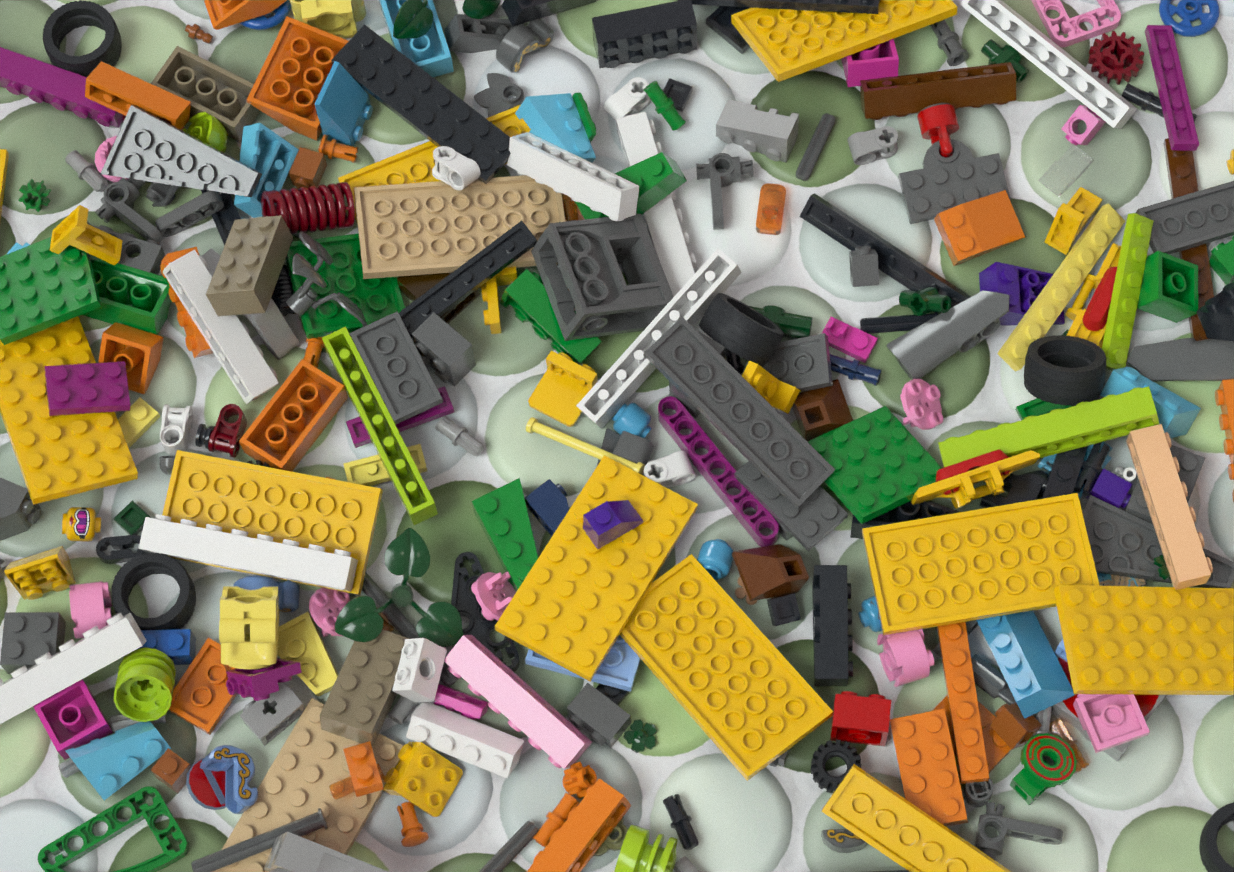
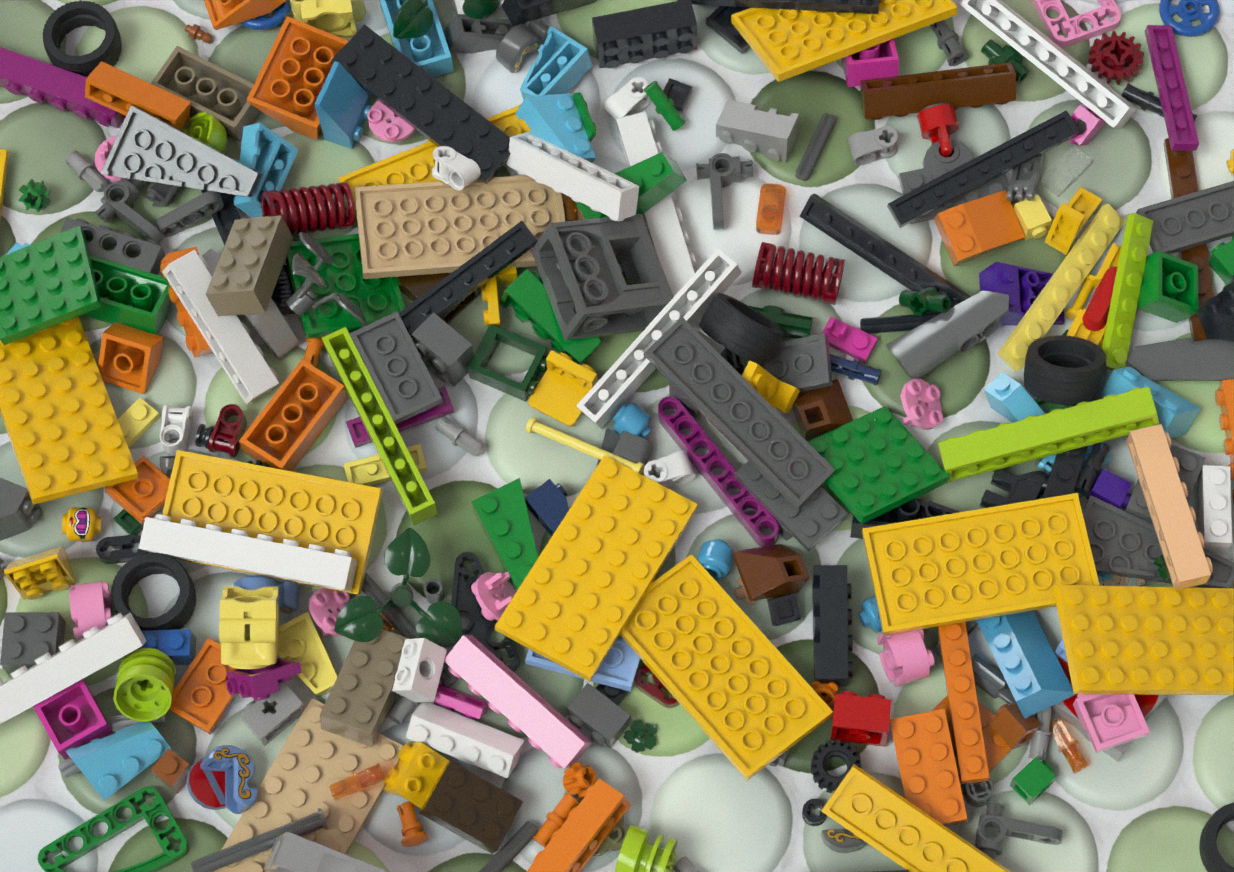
(79, 234): yellow bracket -> none
(87, 388): magenta plate -> none
(143, 495): none -> orange tile
(307, 168): dark orange brick -> none
(337, 150): orange pin -> none
(363, 769): orange plate -> none
(389, 132): none -> bright pink plate
(430, 585): none -> dark grey hinge
(471, 807): none -> dark brown brick
(486, 349): none -> dark green window
(496, 96): dark grey plate -> none
(557, 67): none -> medium azure wedge
(610, 521): dark purple slope -> none
(654, 691): none -> dark red beam
(681, 822): black axle -> none
(798, 278): none -> dark red piece
(813, 821): none -> black bush
(829, 689): none -> orange plate
(864, 267): dark grey brick -> none
(958, 479): yellow piece -> none
(983, 169): none -> black plate
(1011, 399): none -> medium azure slope
(1025, 179): none -> dark grey hinge
(1033, 218): none -> light yellow brick
(1057, 750): green tile -> none
(1128, 474): white arm -> none
(1215, 508): none -> white brick

